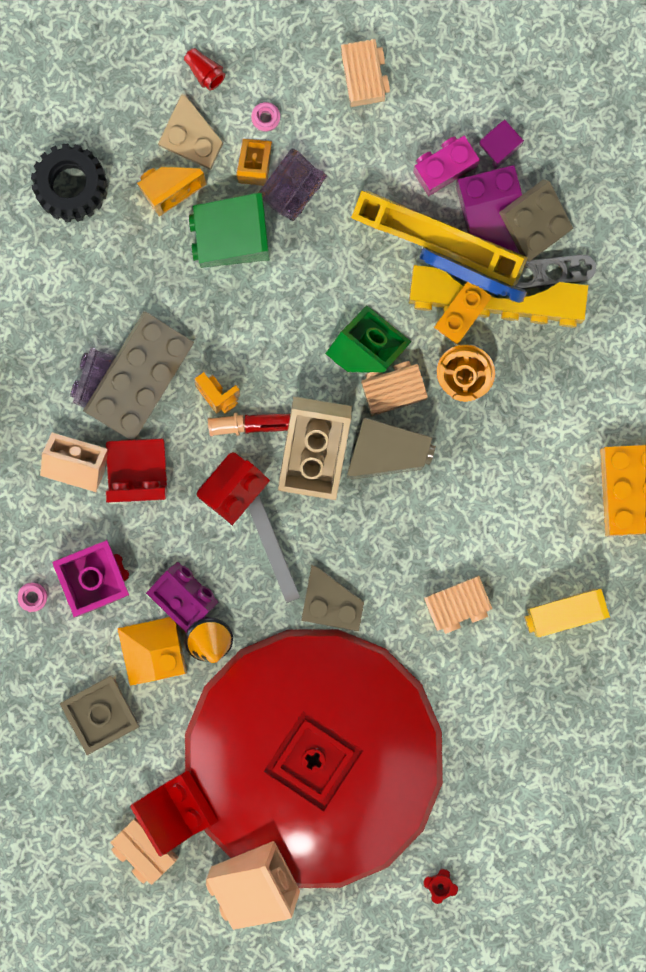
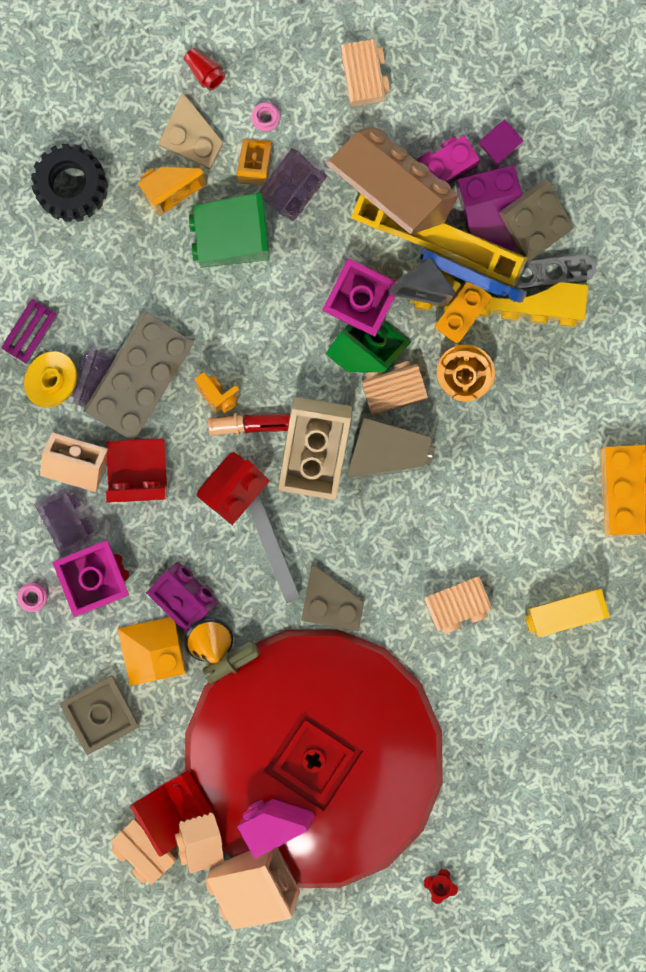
(20, 324): none -> magenta tile
(42, 374): none -> yellow dish
(64, 521): none -> clear purple bracket
(199, 843): none -> light nougat brick
(231, 662): none -> olive axle
(272, 825): none -> dark pink slope
(360, 297): none -> dark pink slope
(393, 180): none -> medium nougat slope
(424, 284): none -> flat silver slope

